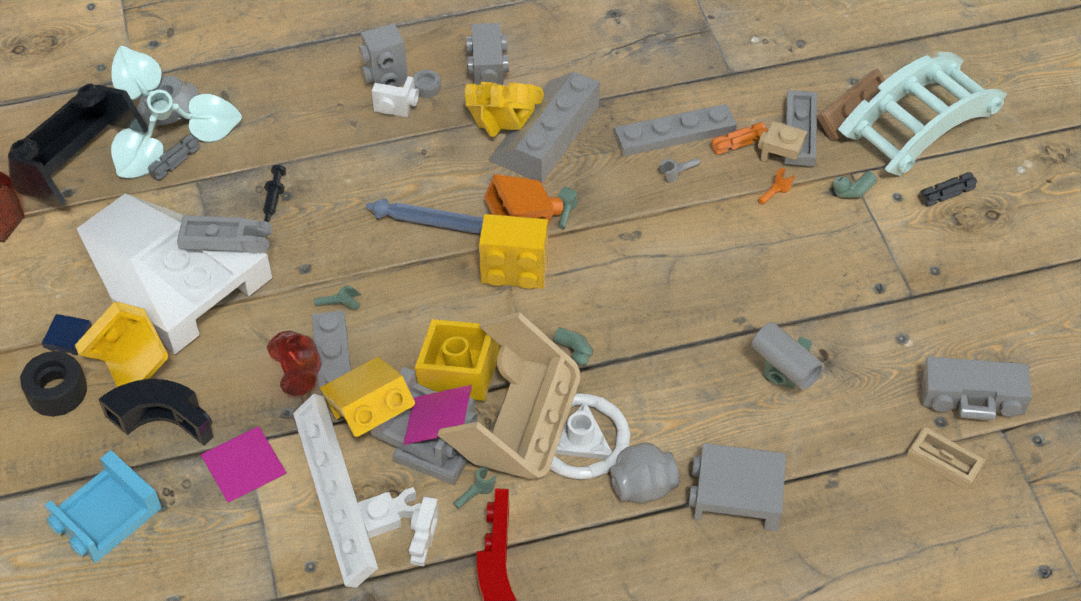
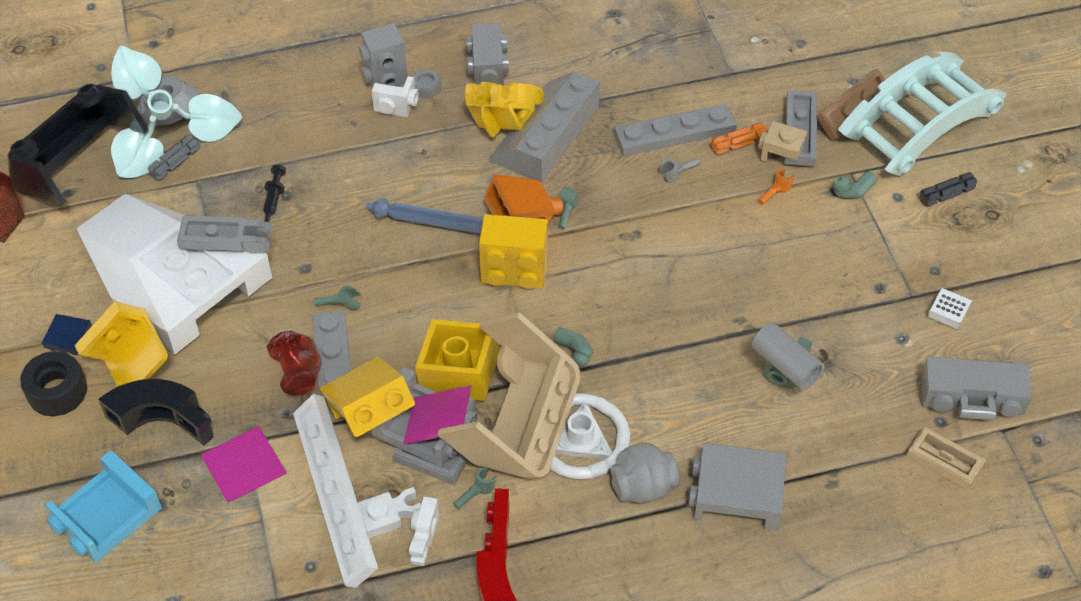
(949, 308): none -> white tile

